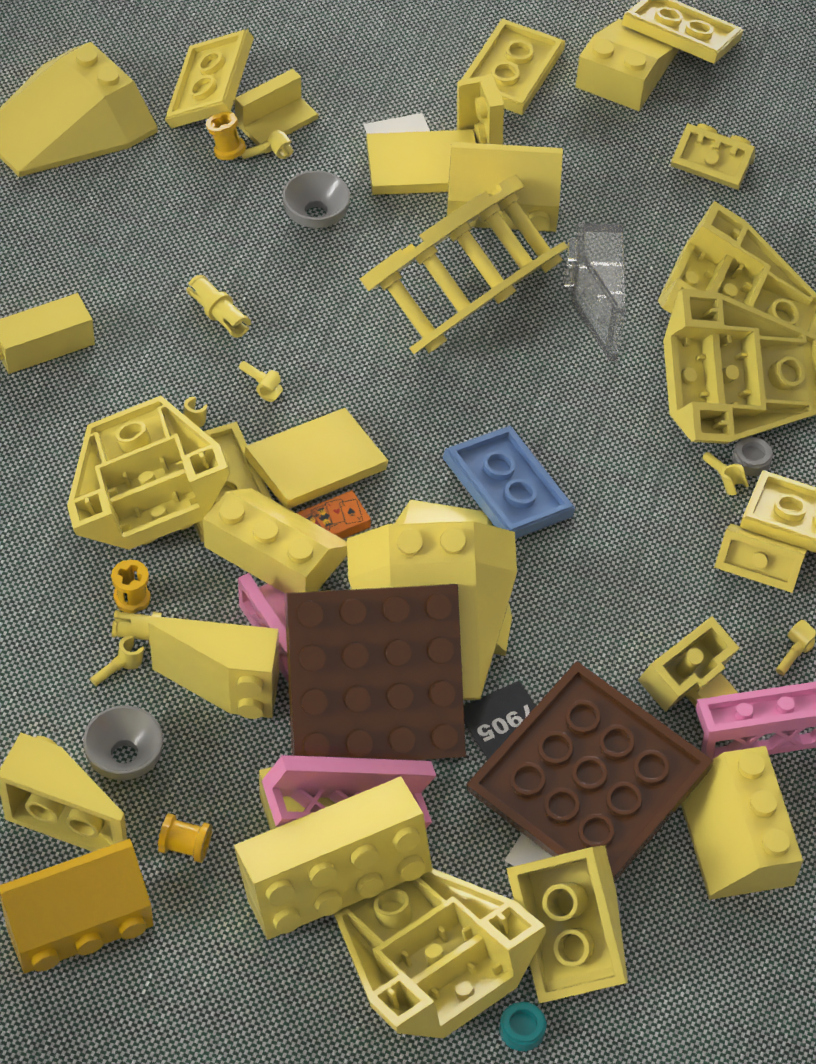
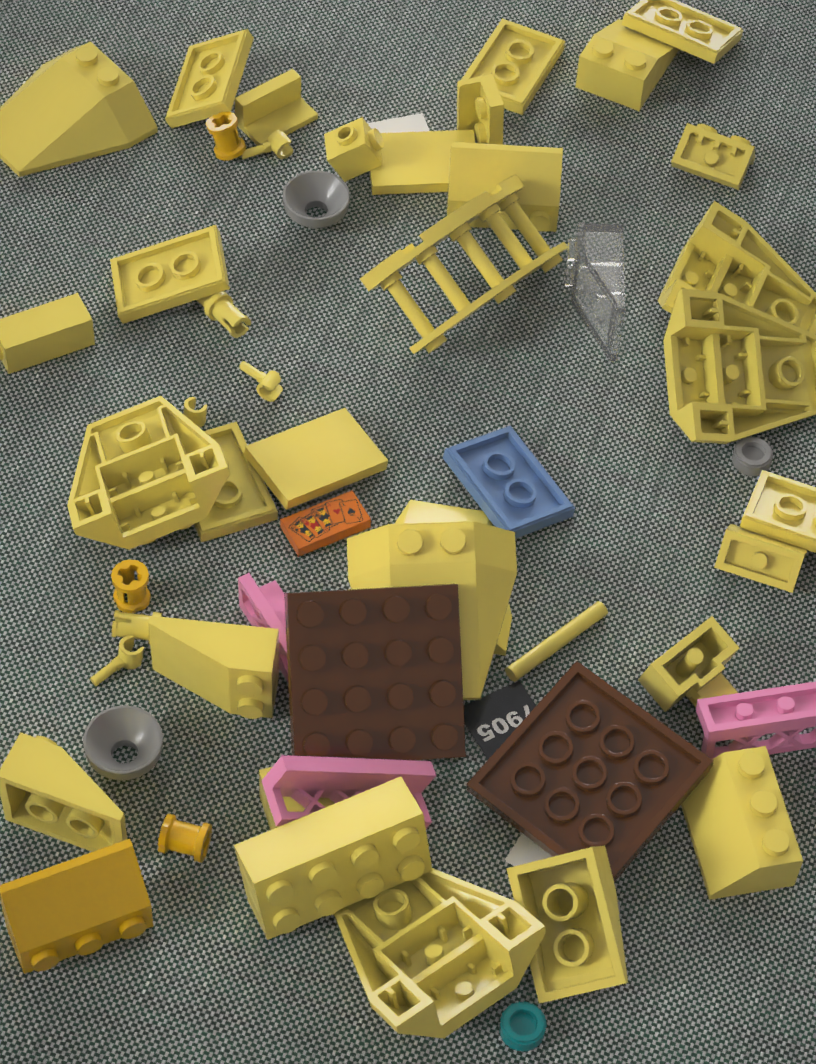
(169, 274): none -> light yellow tile
(272, 541): light yellow slope -> none
(354, 149): none -> light yellow brick
(556, 641): none -> light yellow bar
(730, 474): light yellow hand -> none
(804, 640): light yellow hand -> none

